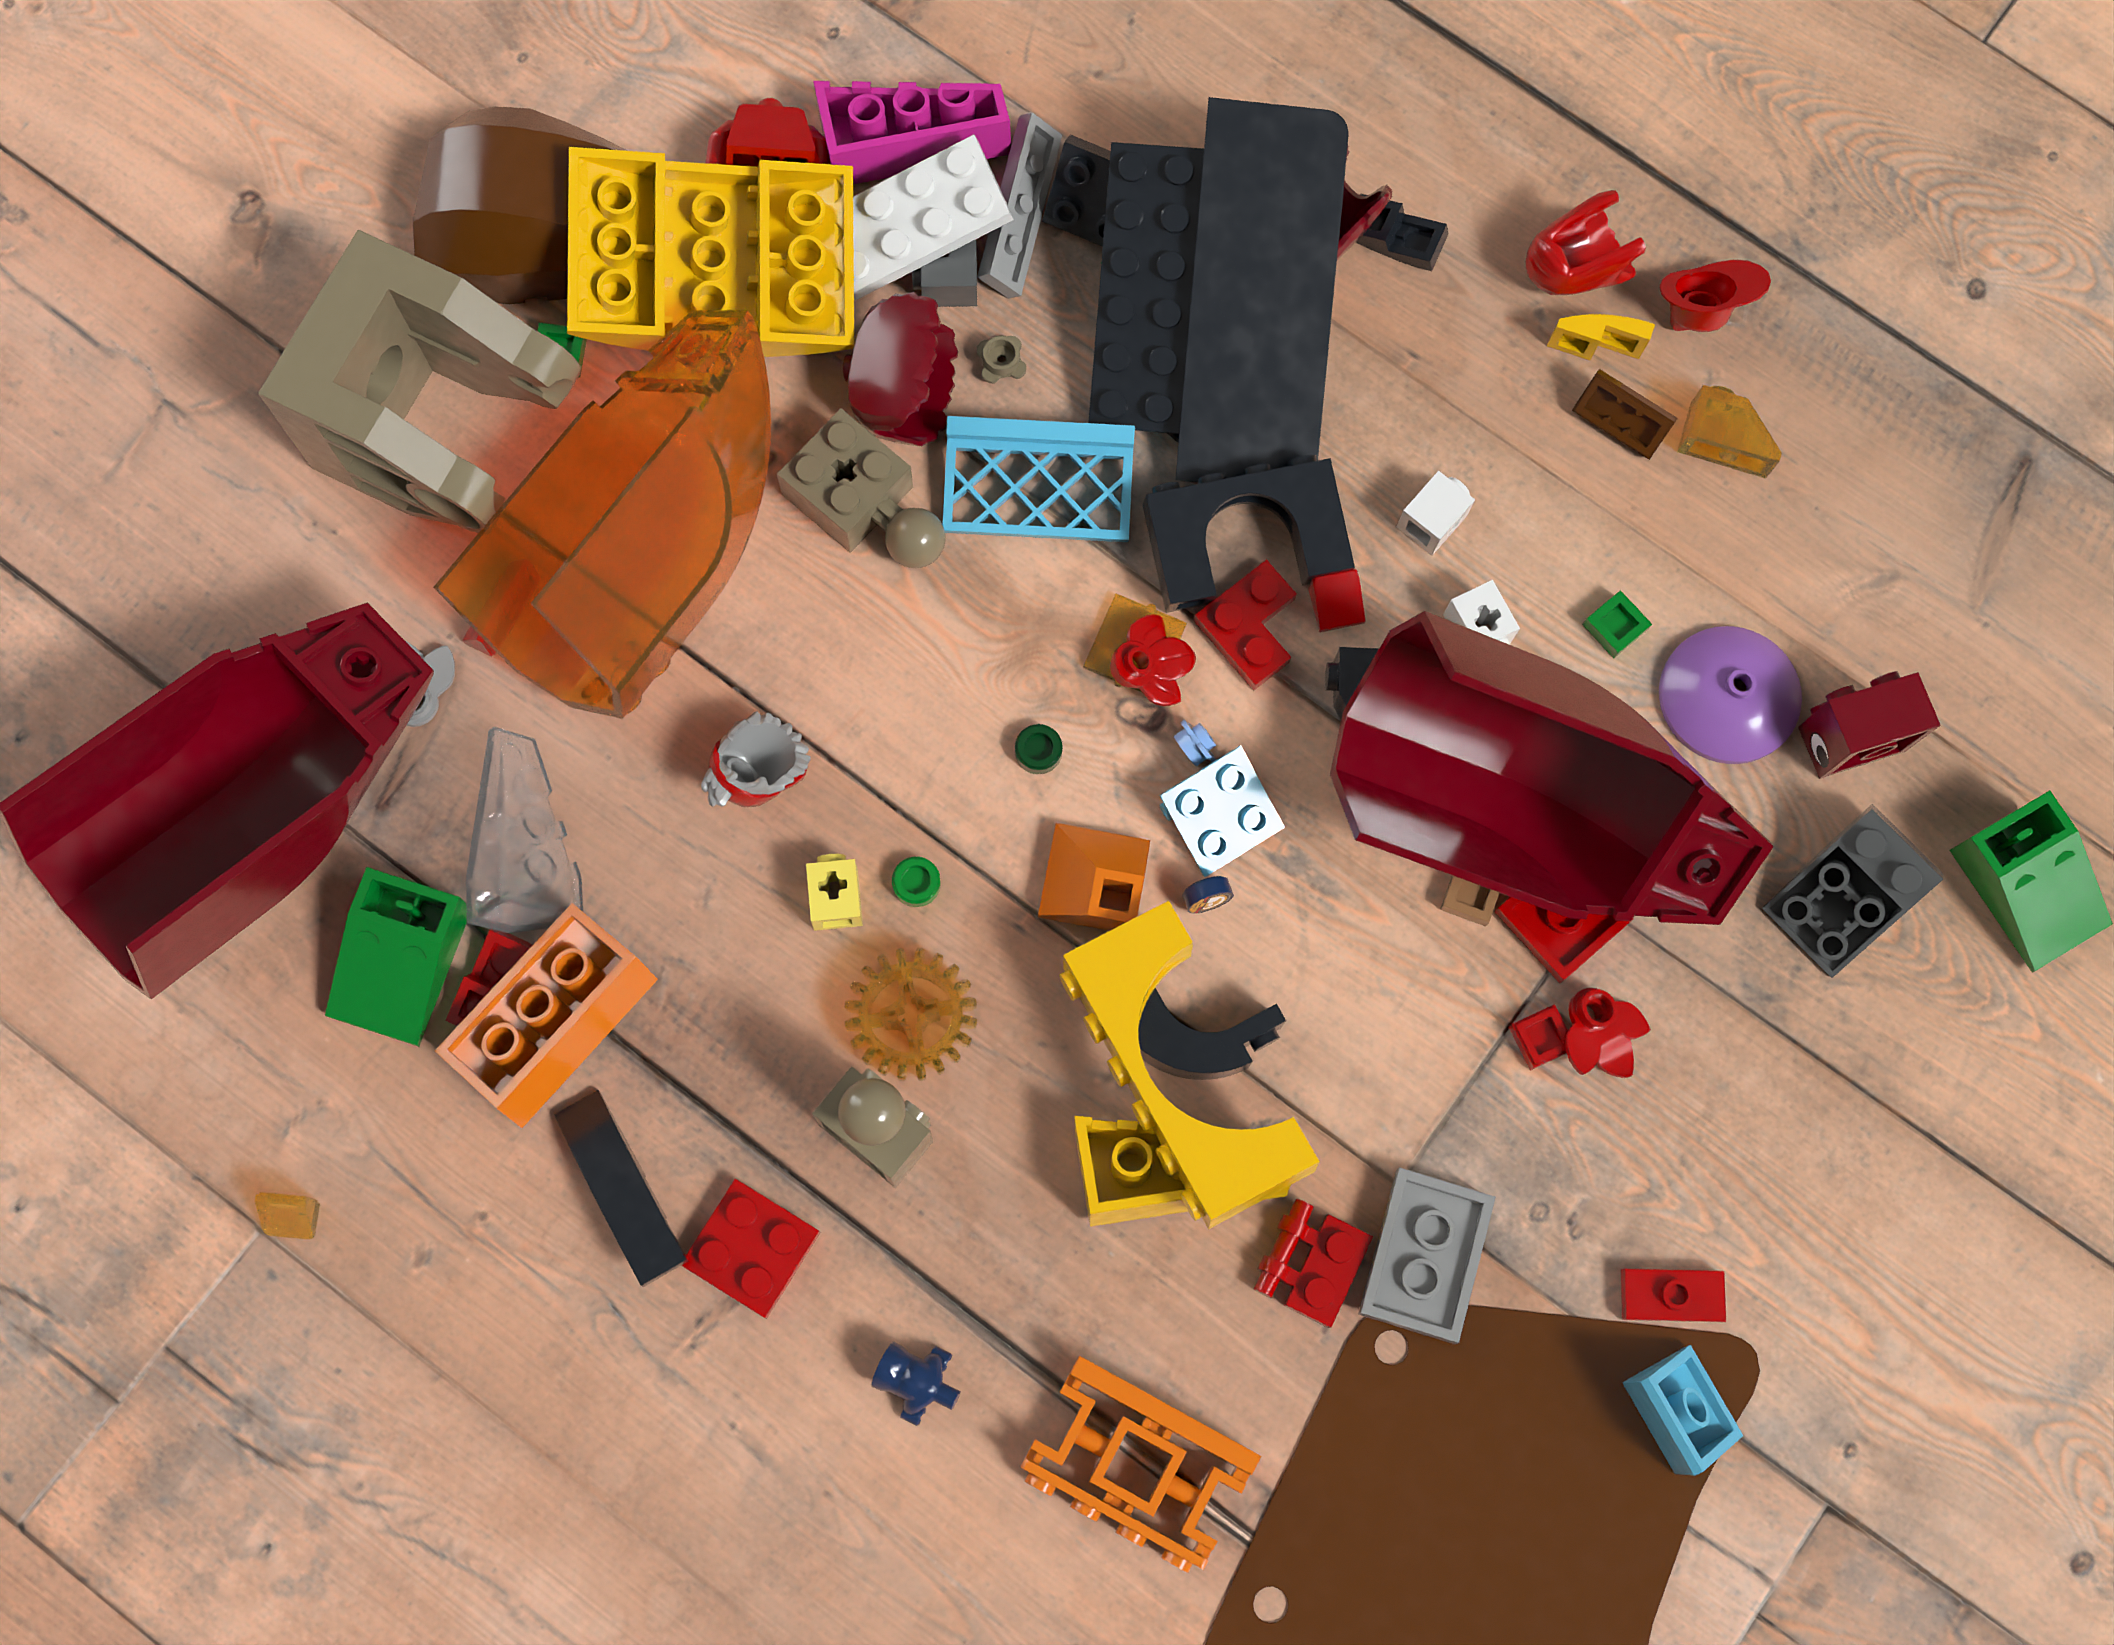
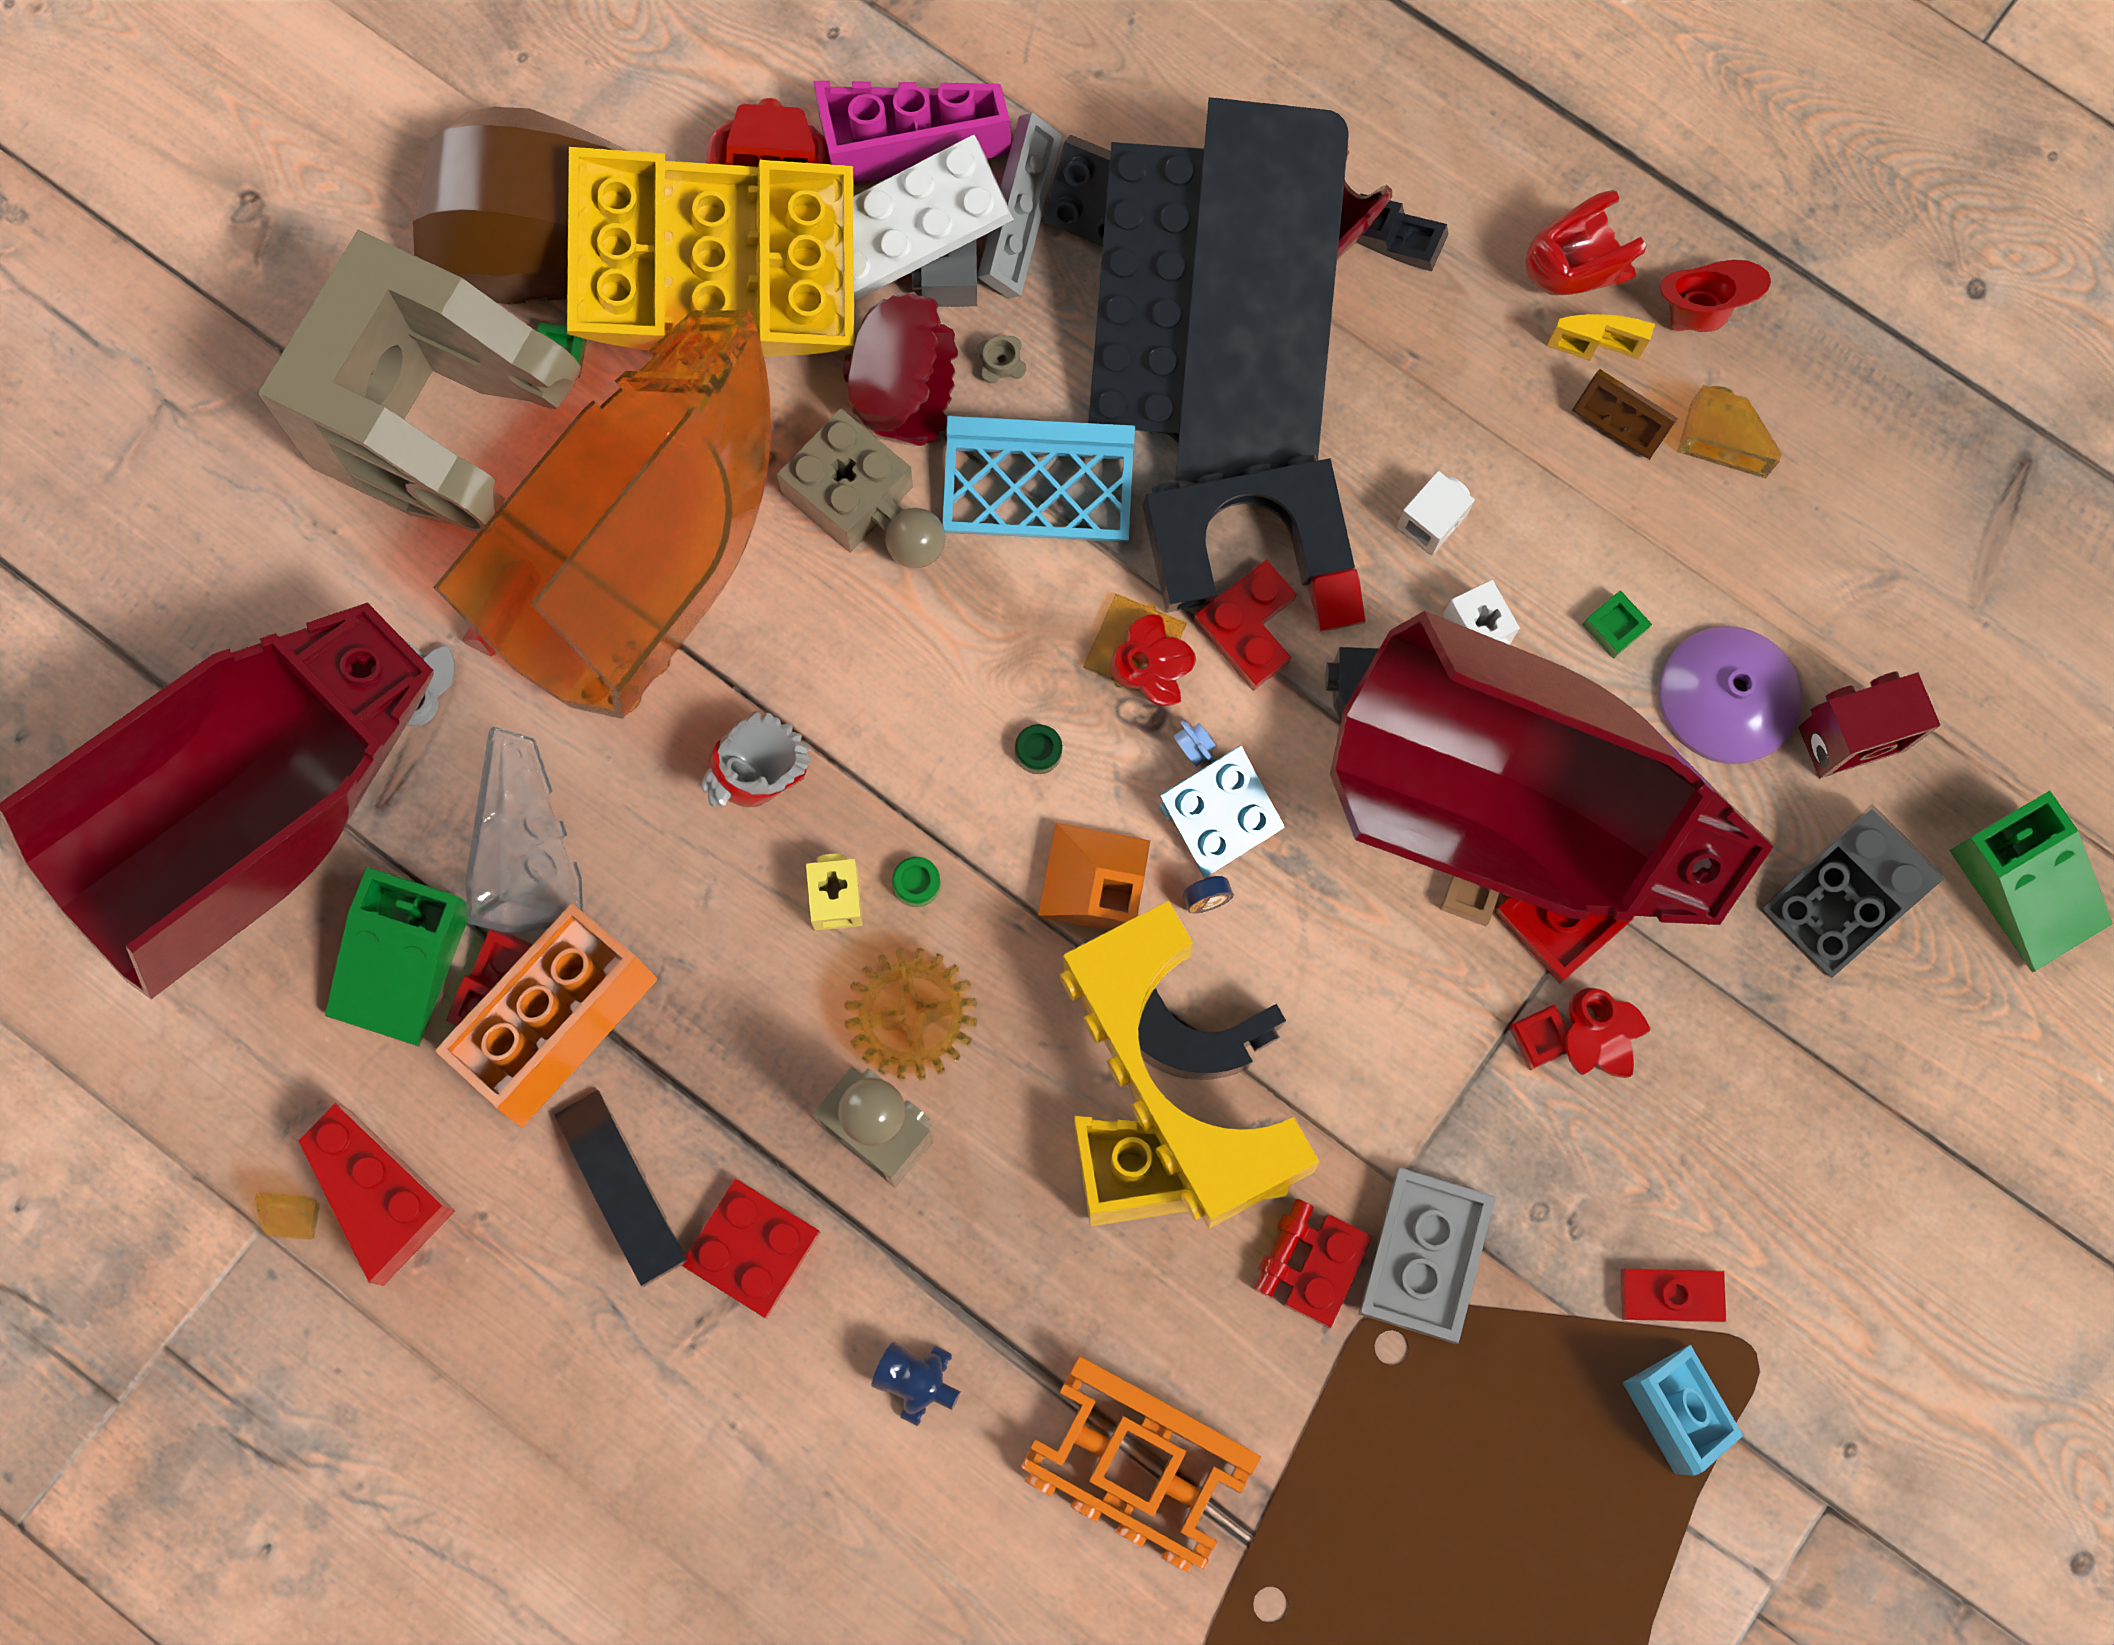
(372, 1192): none -> red wedge

